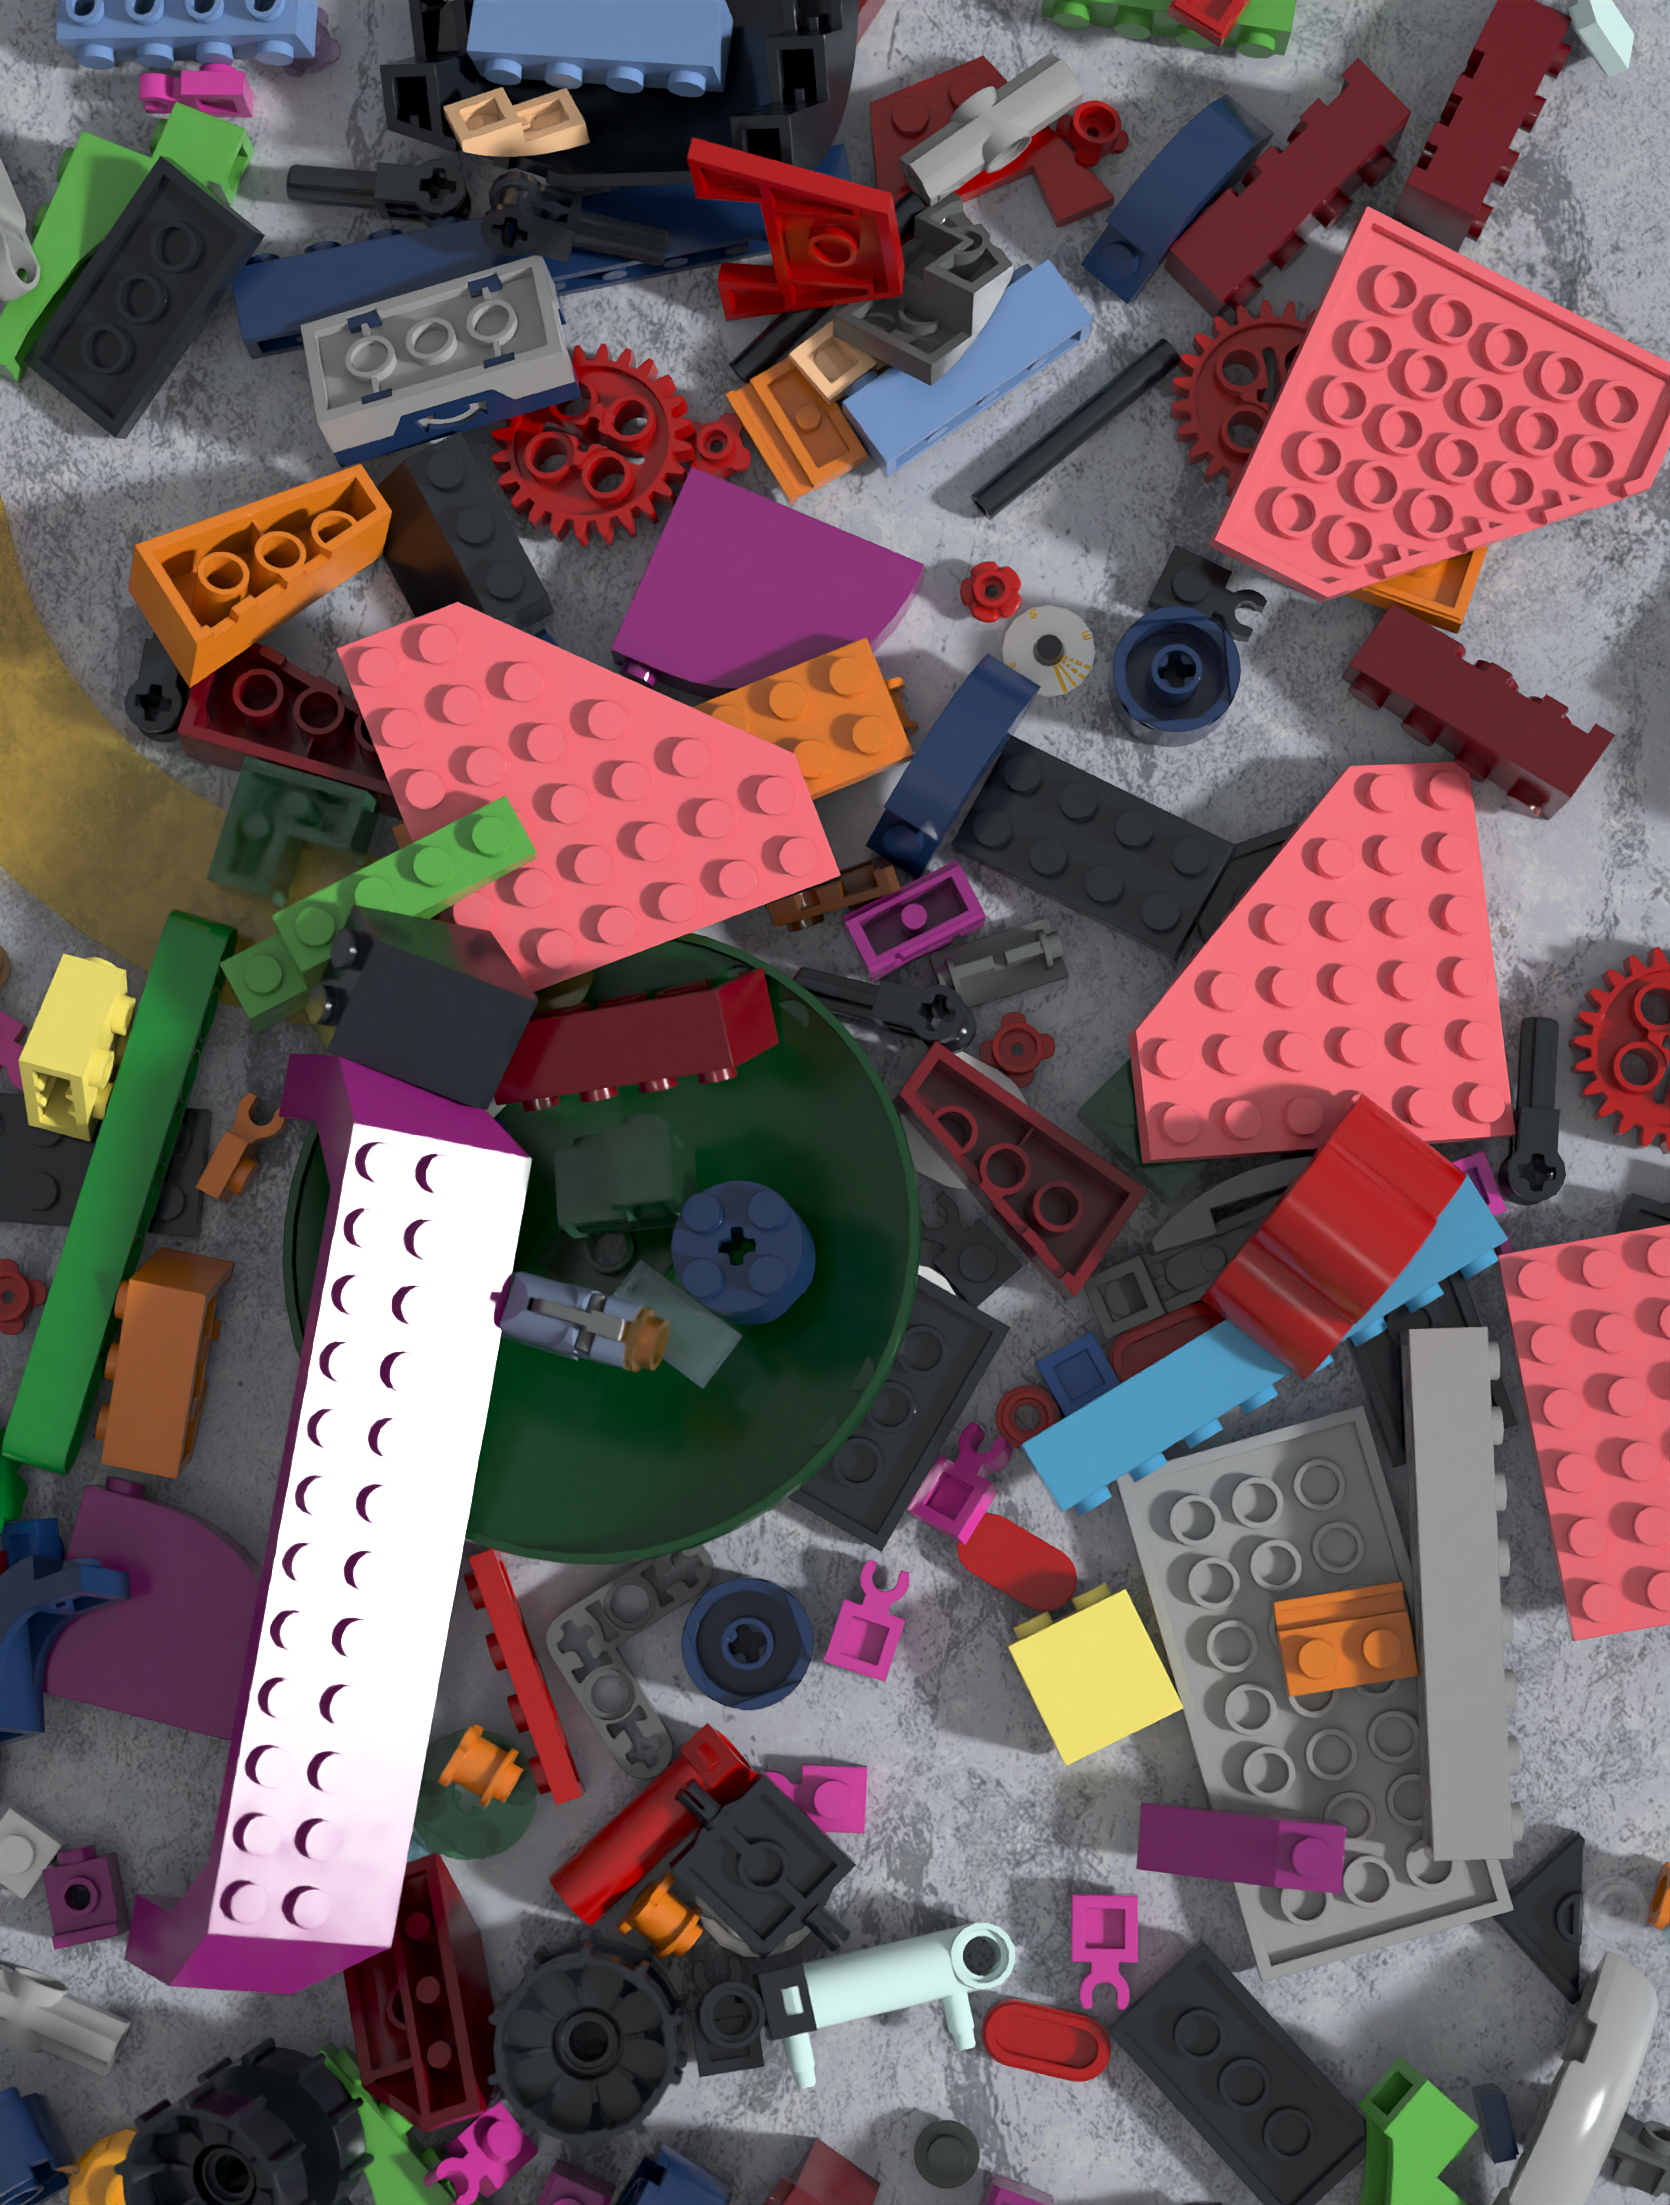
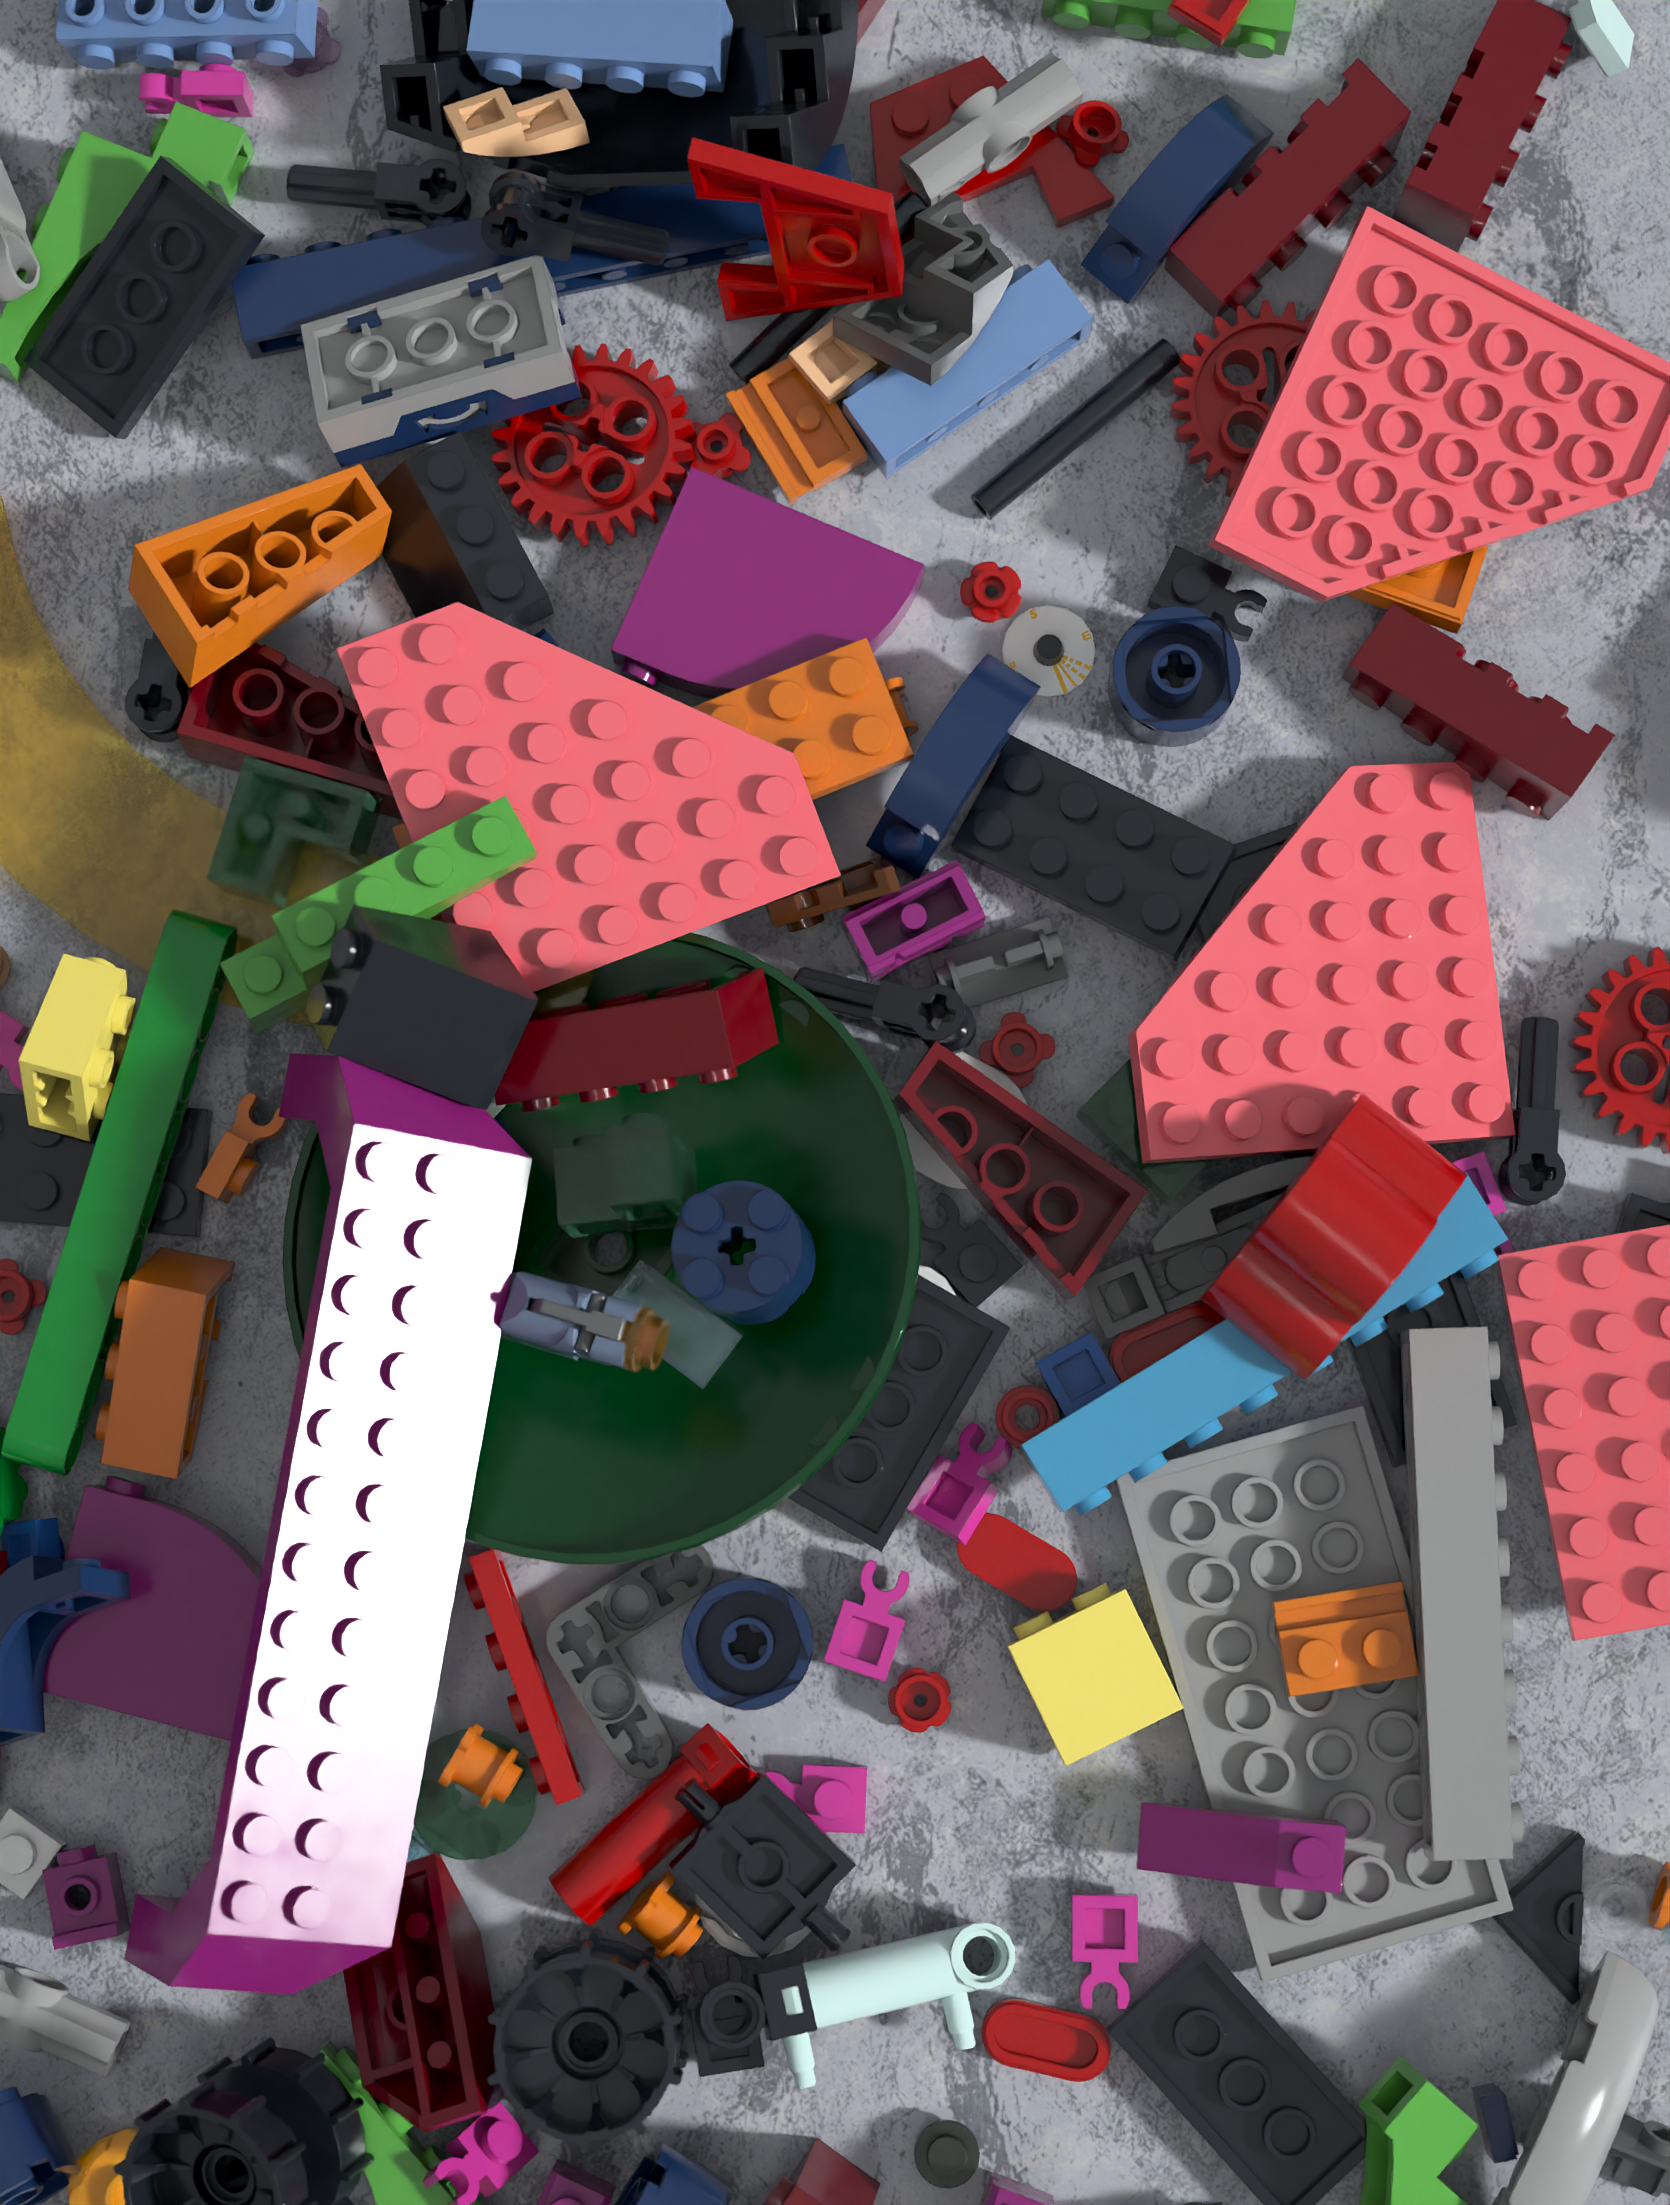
(915, 1717): none -> red plate

